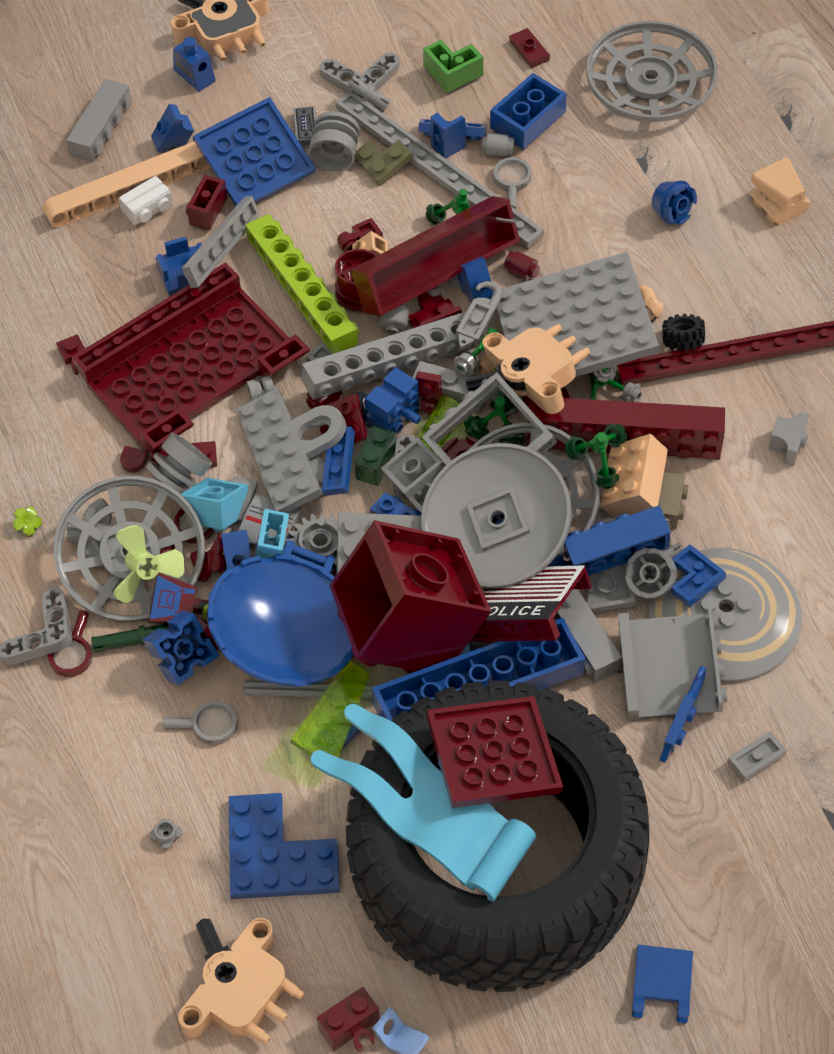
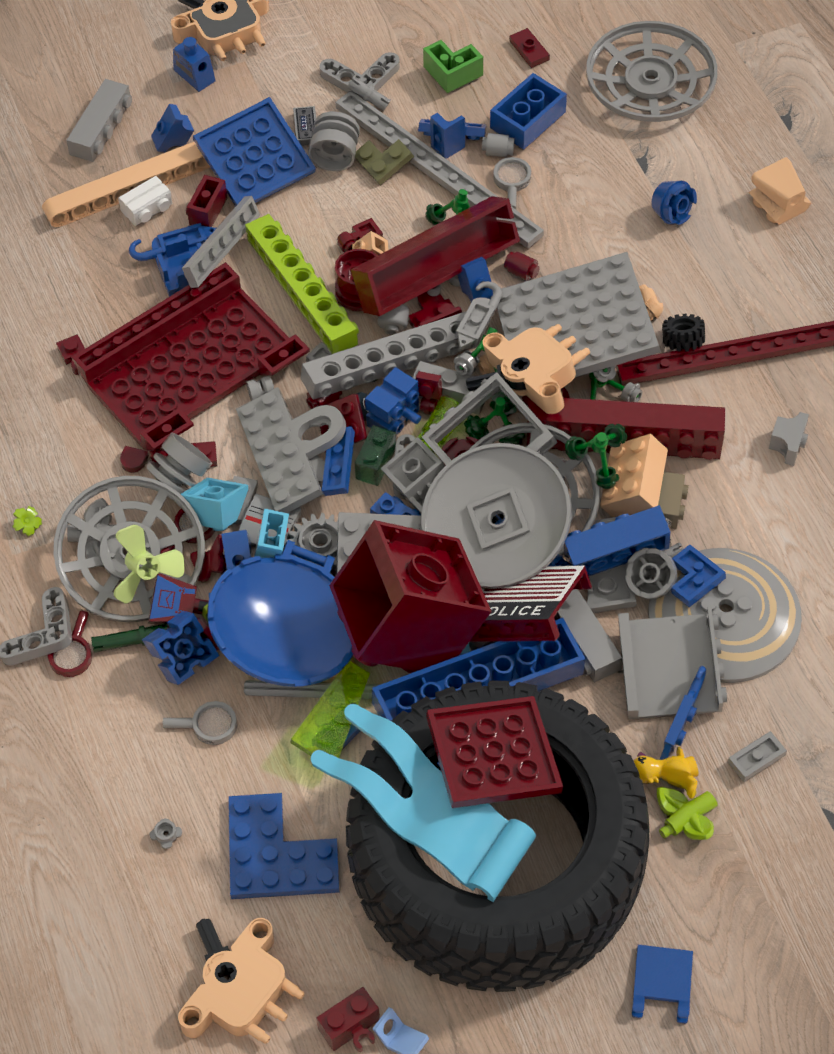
(193, 233): none -> blue plate
(674, 770): none -> yellow animal
(686, 814): none -> lime plant

